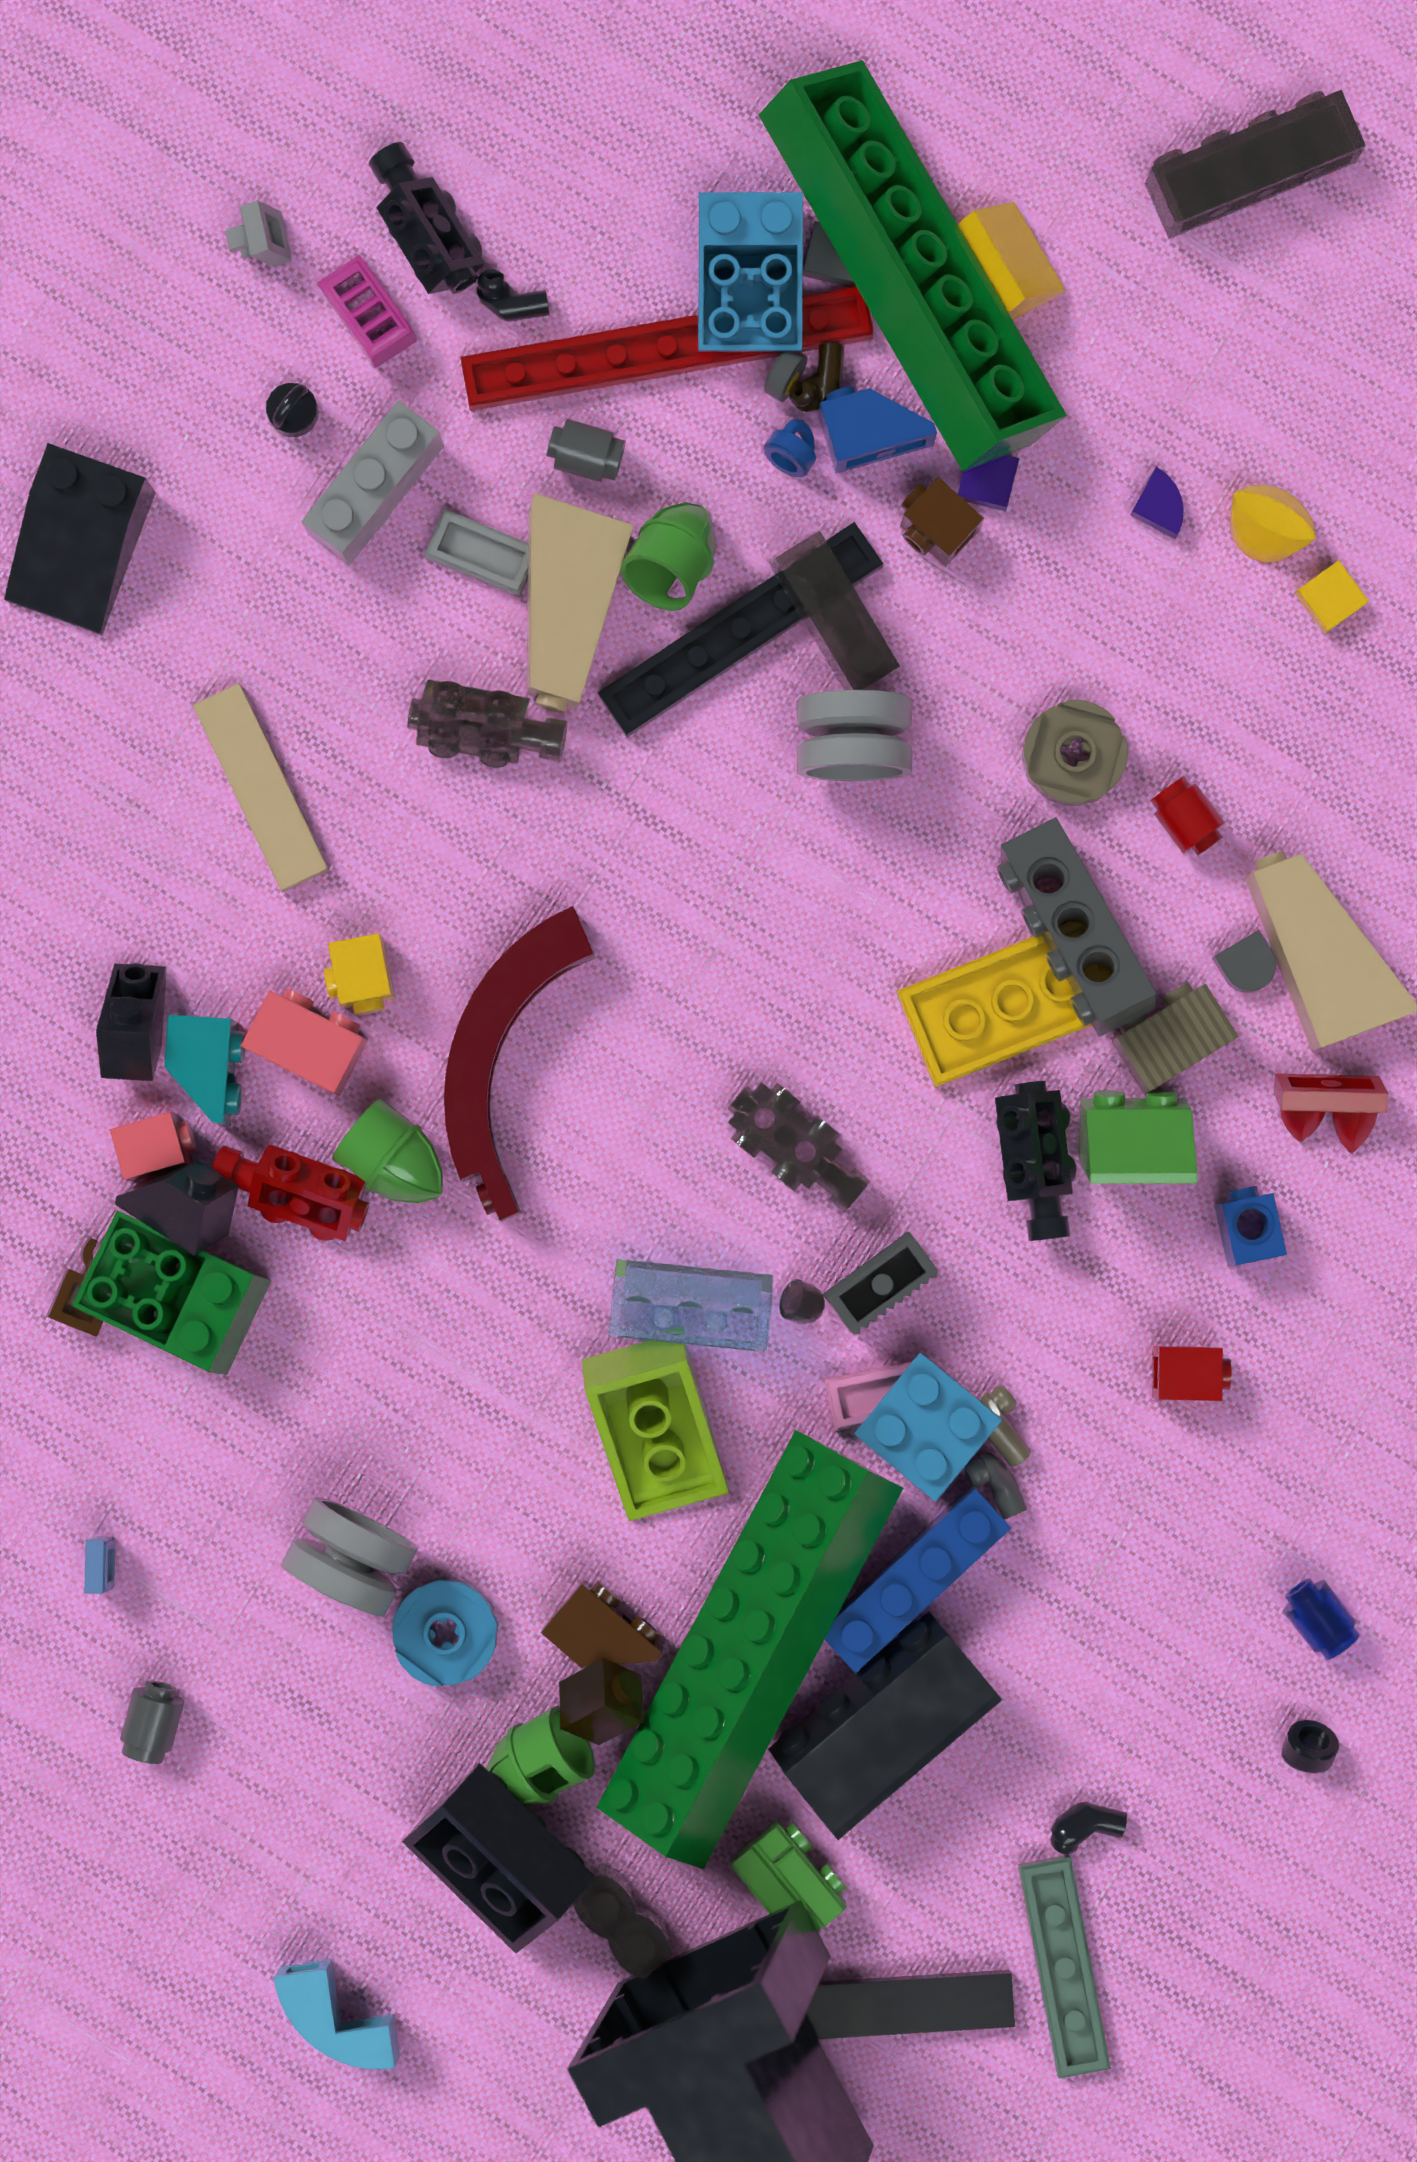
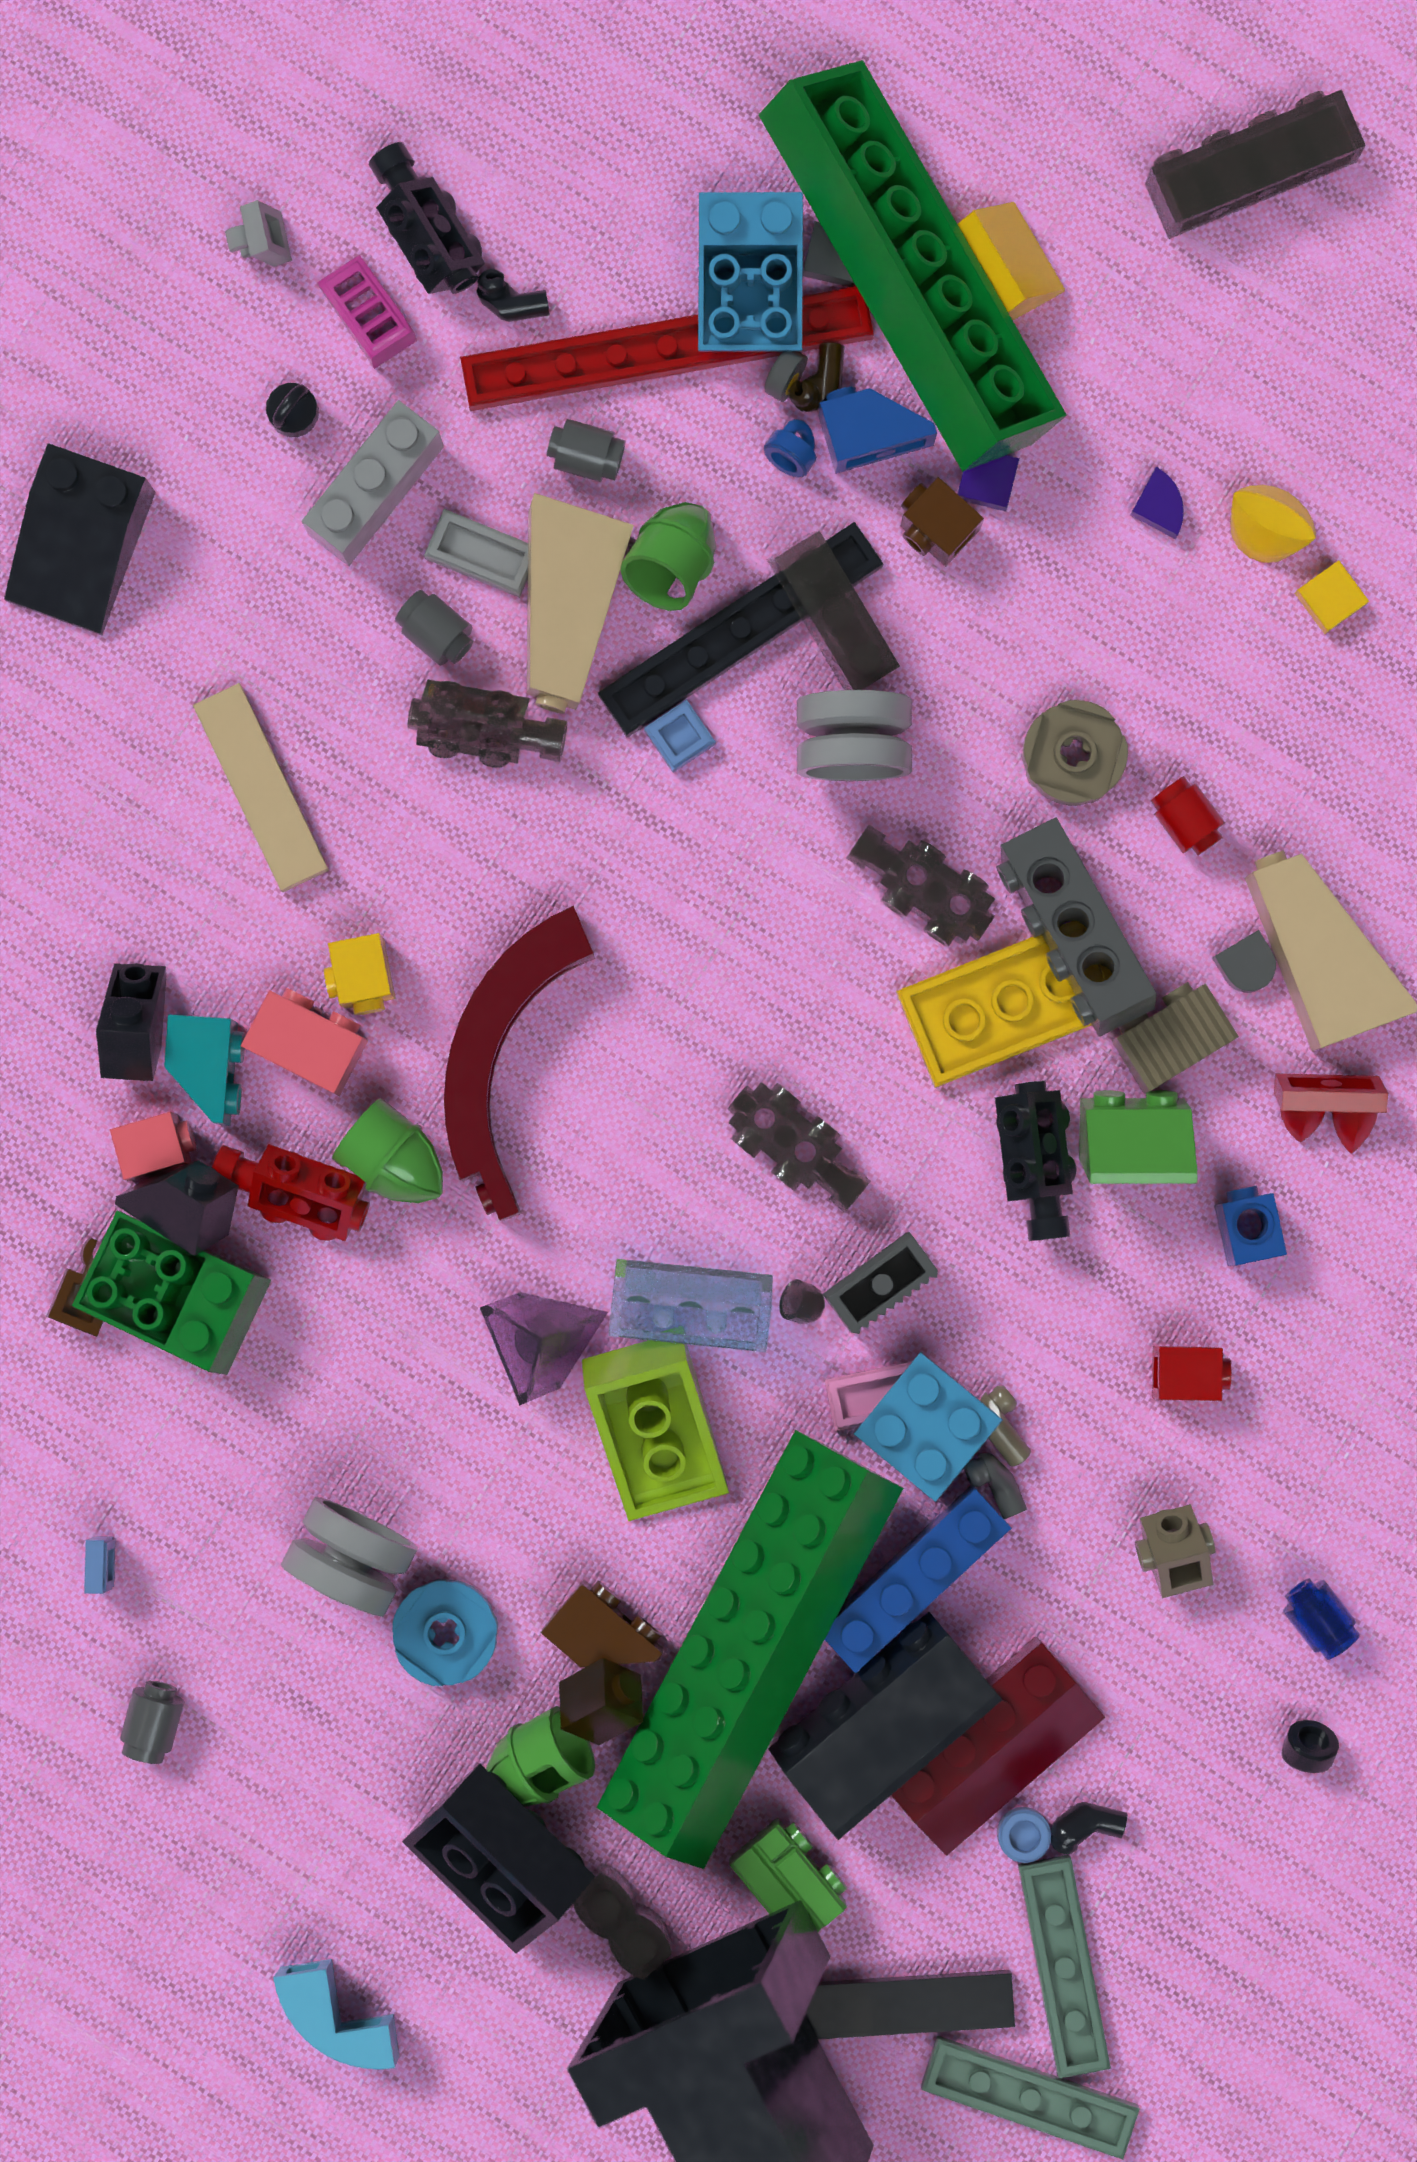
(435, 628): none -> dark grey brick
(539, 1340): none -> clear purple slope
(679, 736): none -> medium blue tile
(932, 897): none -> clear smoke brick
(1003, 1751): none -> dark red slope
(1024, 1834): none -> medium blue tile
(1030, 2097): none -> sand green tile
(1176, 1550): none -> dark tan brick

